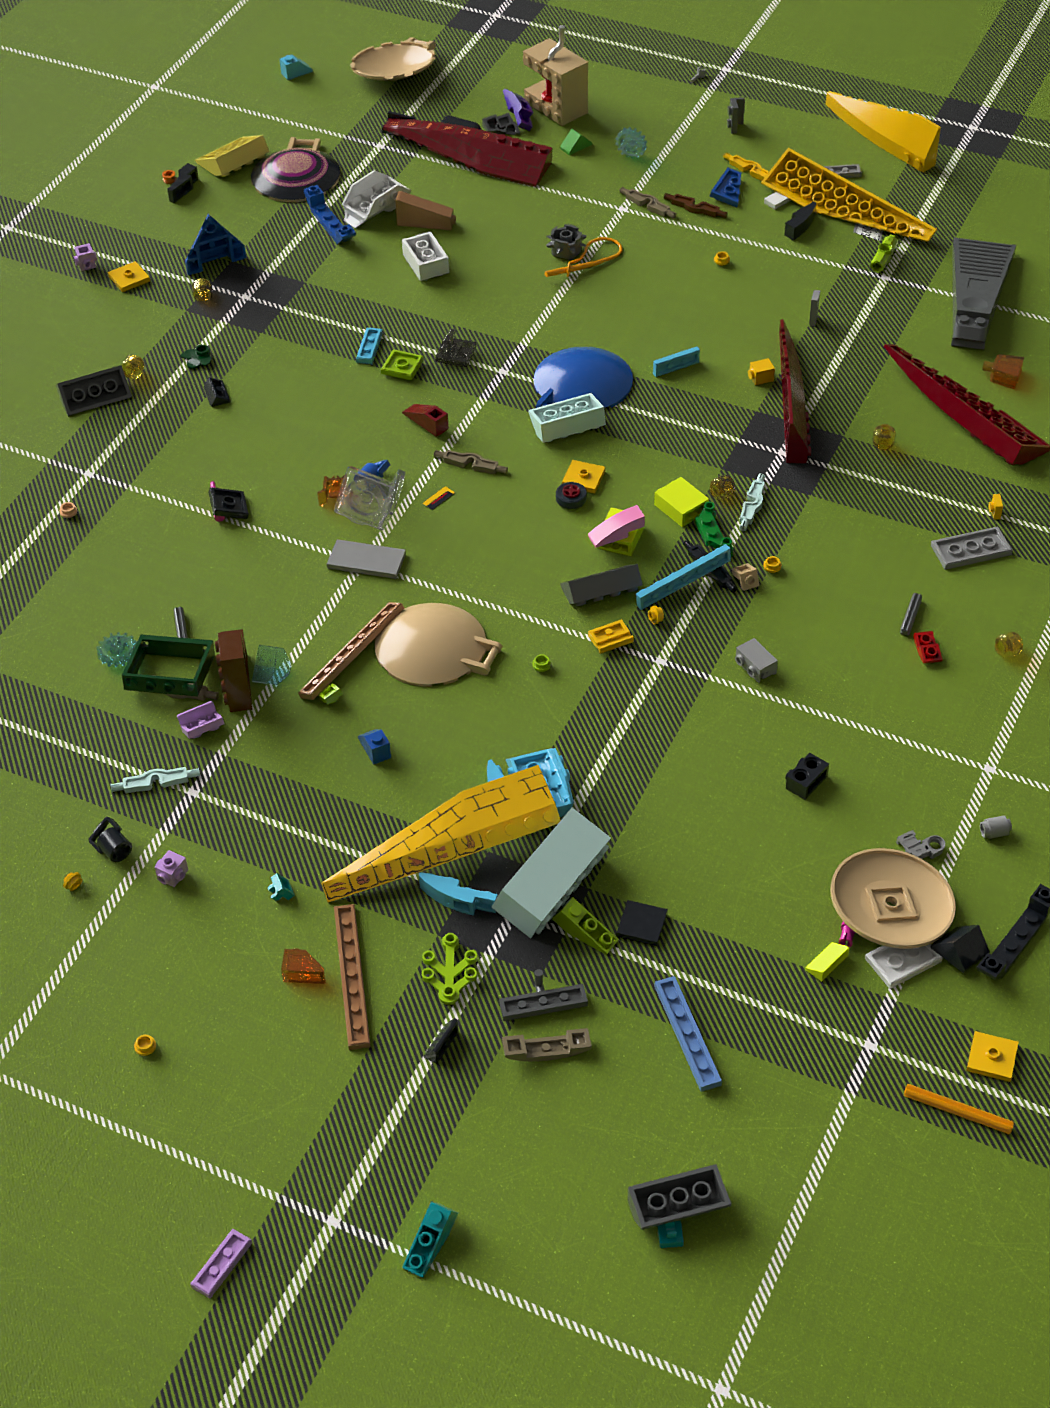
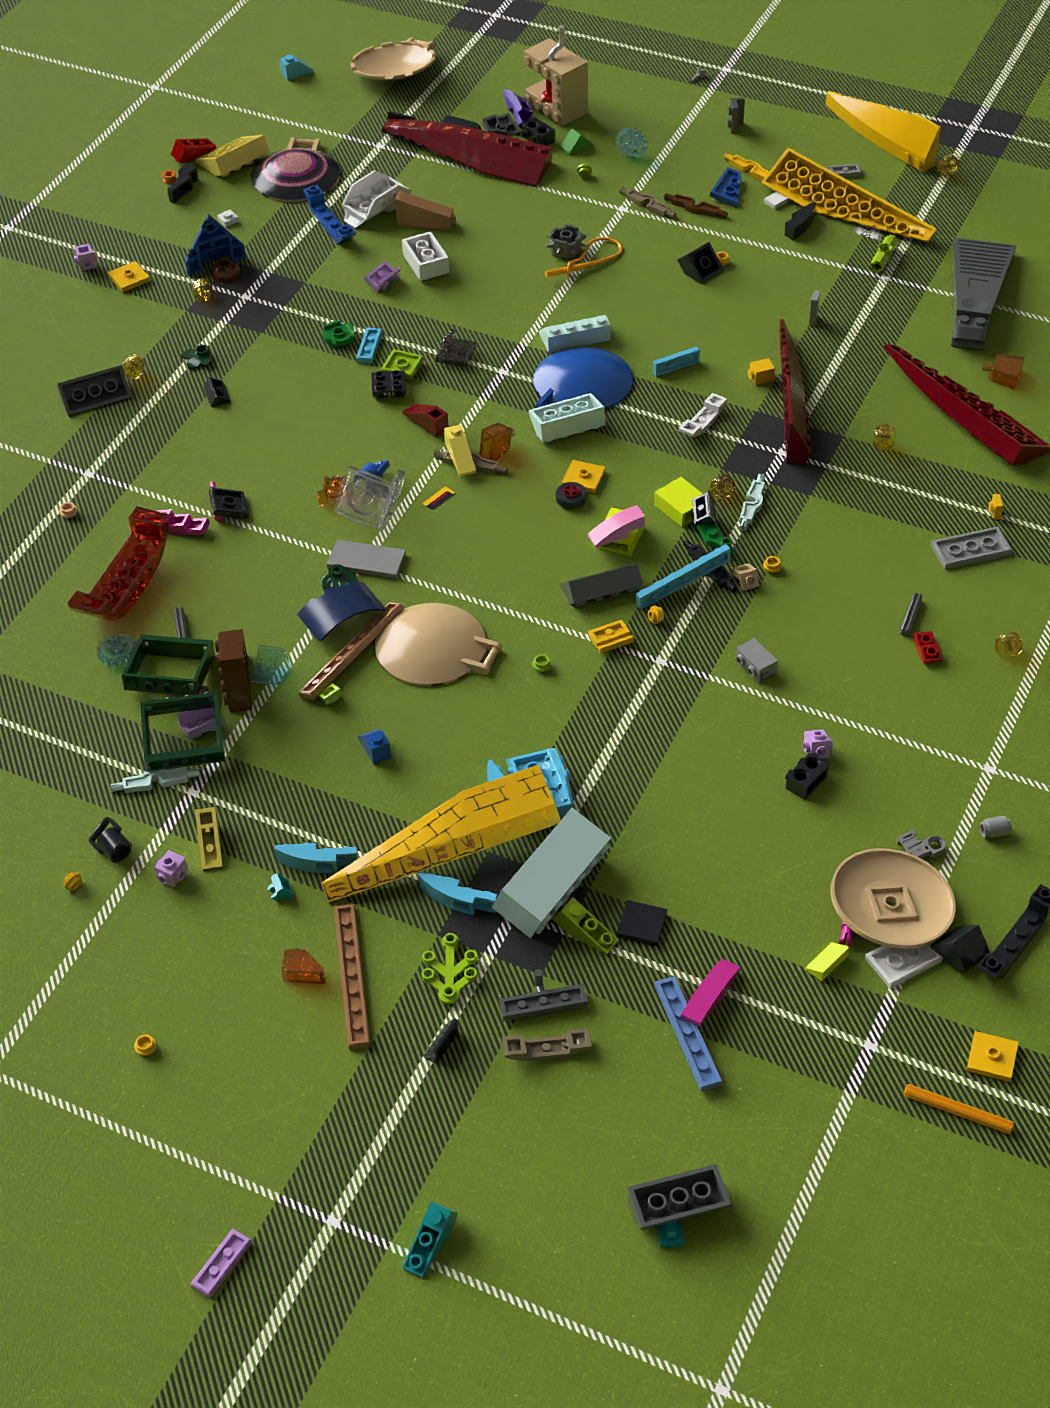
(129, 570): none -> clear red slope
(183, 757): none -> dark green window
(185, 525): none -> dark pink slope
(190, 149): none -> red slope
(209, 838): none -> light yellow slope
(226, 271): none -> reddish brown piece
(227, 218): none -> white plate
(310, 859): none -> medium azure slope
(337, 579): none -> dark green plate
(337, 606): none -> dark blue panel
(345, 335): none -> green plate
(382, 276): none -> lavender bracket
(388, 382): none -> black hinge
(459, 450): none -> light yellow slope
(495, 441): none -> clear orange torso
(538, 132): none -> black brick
(576, 333): none -> light aqua slope
(584, 170): none -> lime plate
(701, 263): none -> black slope
(704, 510): none -> black slope
(705, 417): none -> white slope
(710, 992): none -> dark pink slope
(817, 743): none -> lavender brick
(948, 165): none -> clear yellow head

